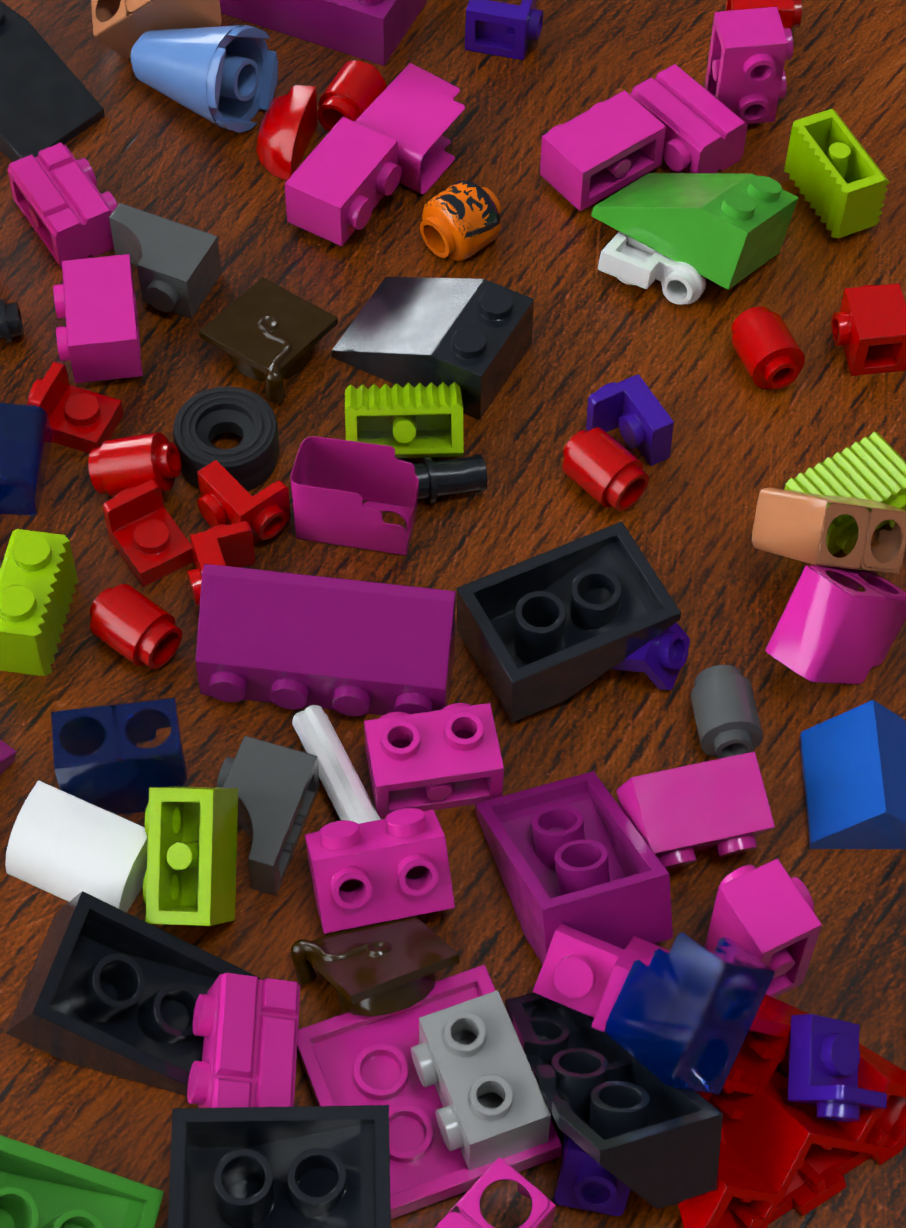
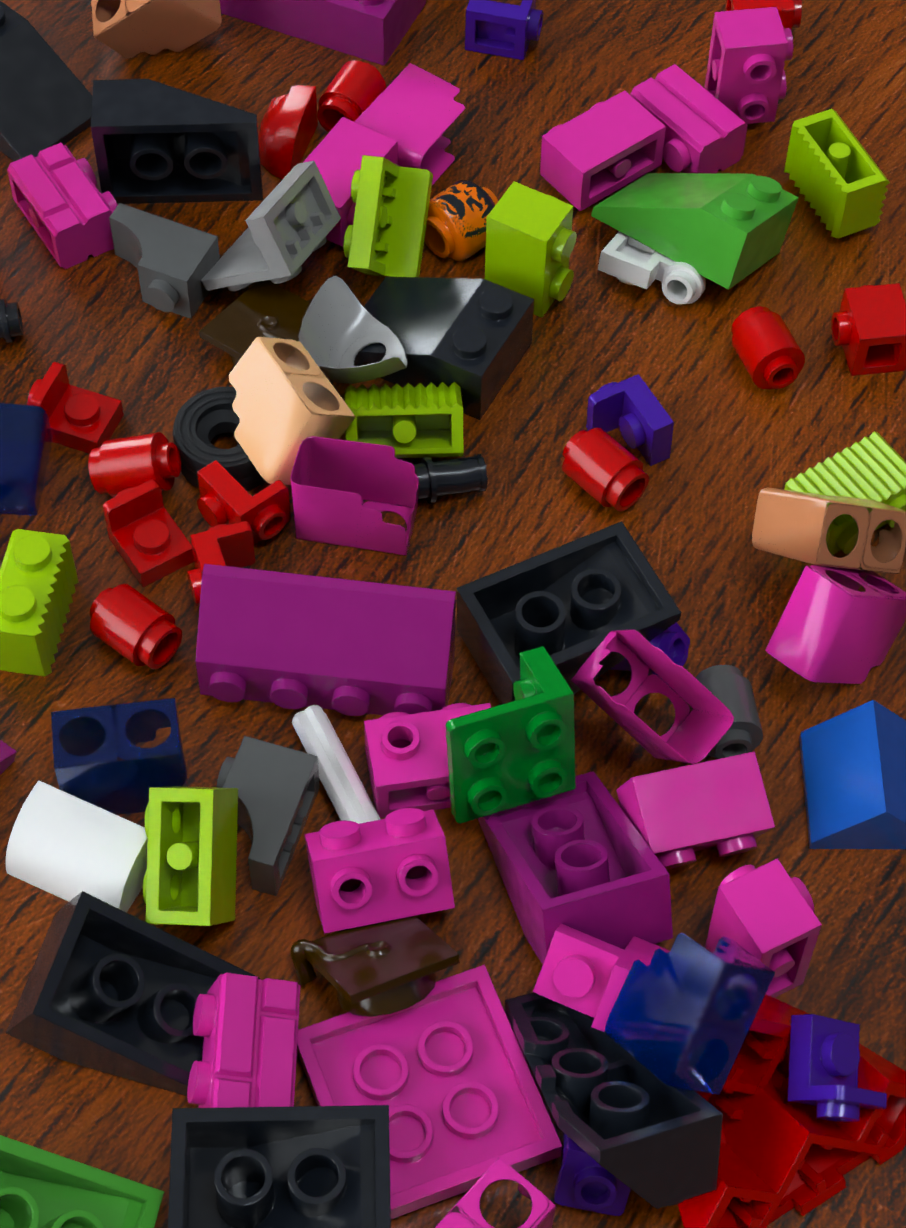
(100, 319): dark pink brick -> none
(172, 145): none -> black slope
(210, 70): medium blue cone -> none
(279, 233): none -> light grey bracket
(282, 403): none -> light nougat piece
(339, 328): none -> light grey piece
(388, 218): none -> lime bracket
(482, 1081): light grey brick -> none
(516, 748): none -> green bracket
(530, 245): none -> lime brick
(691, 734): none -> dark pink piece

